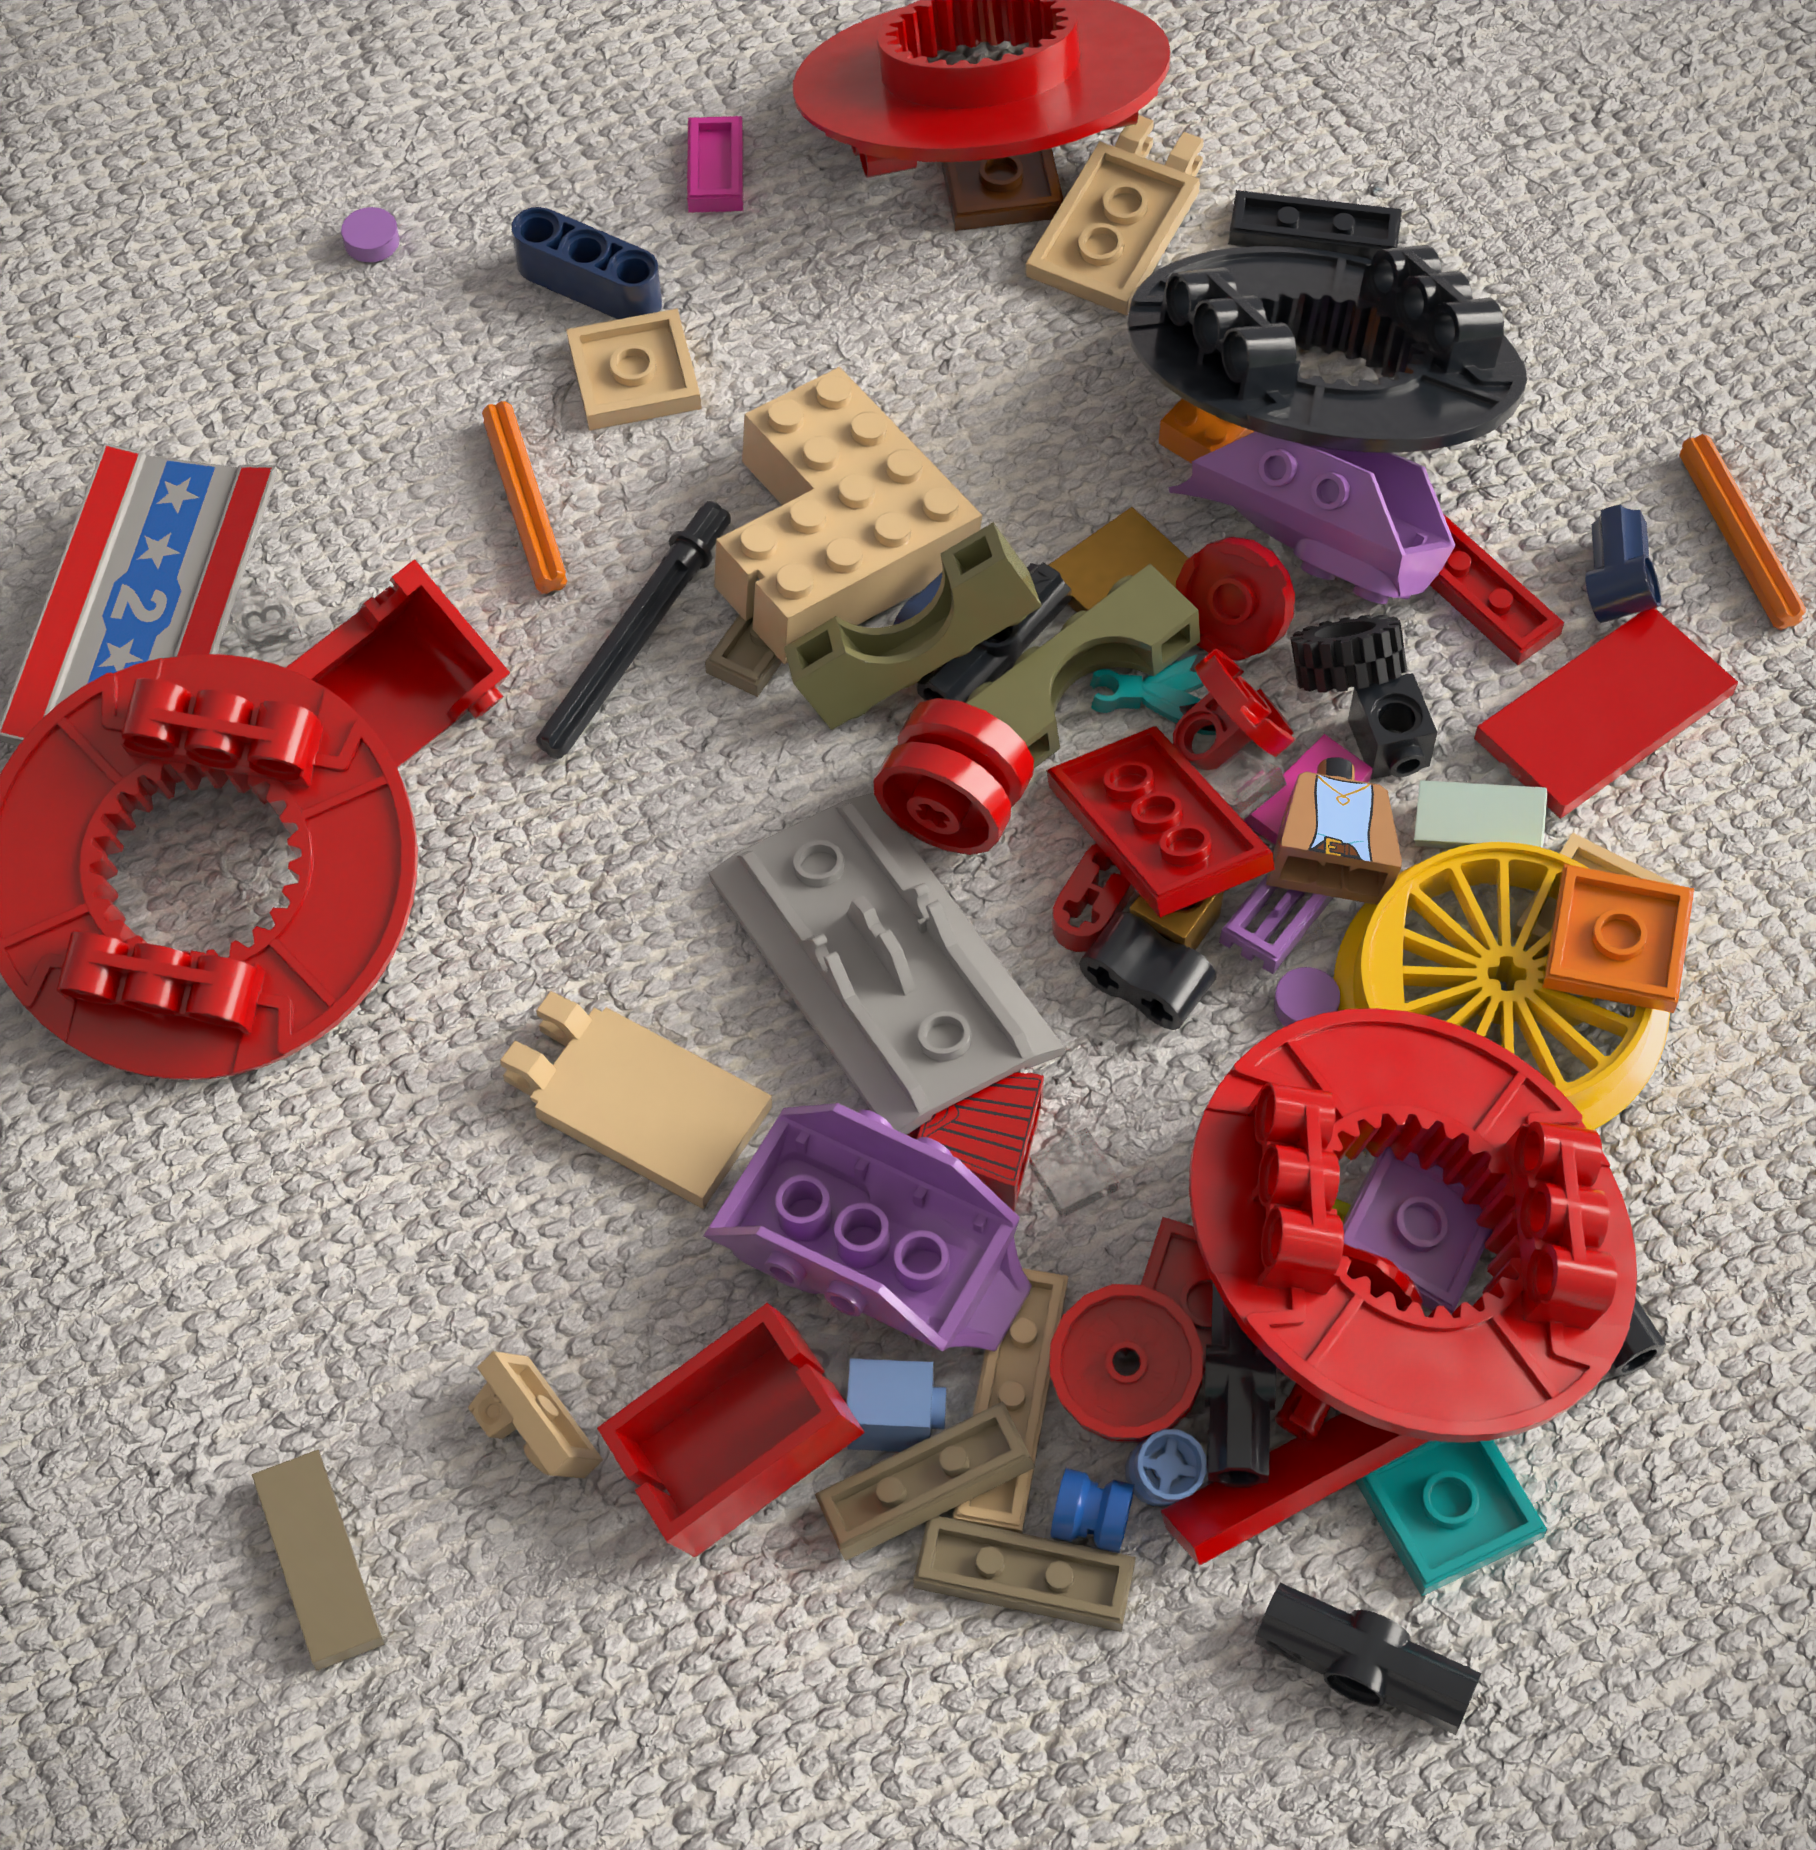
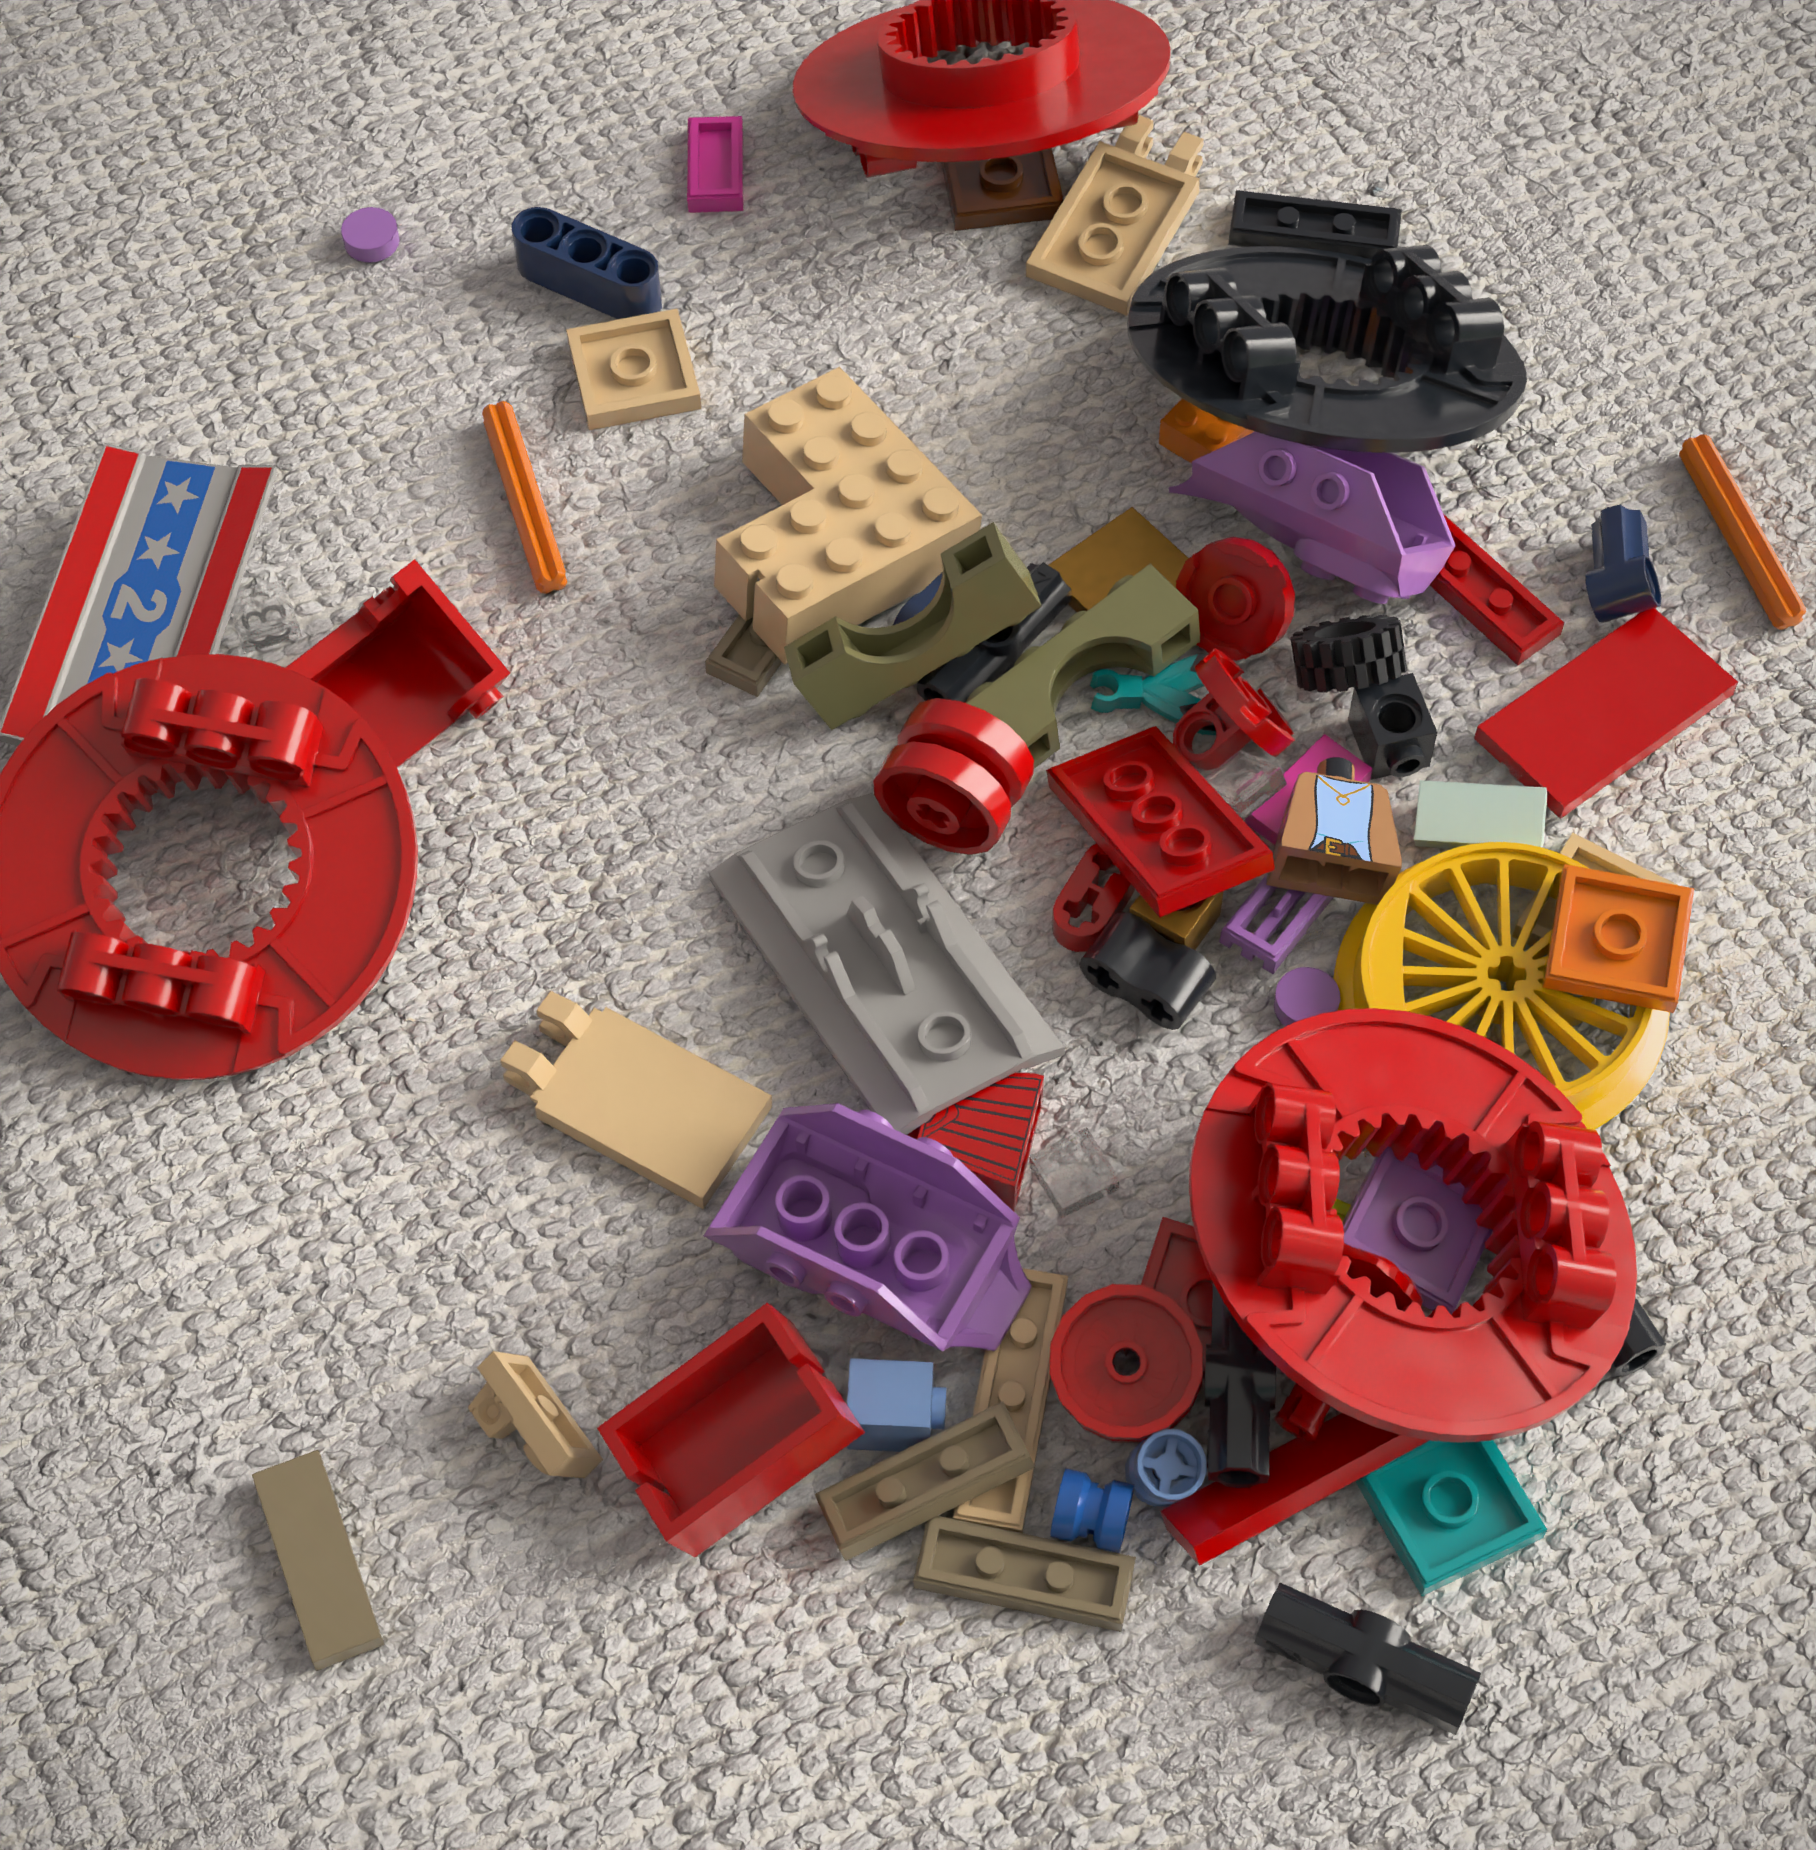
(687, 554): black axle -> none

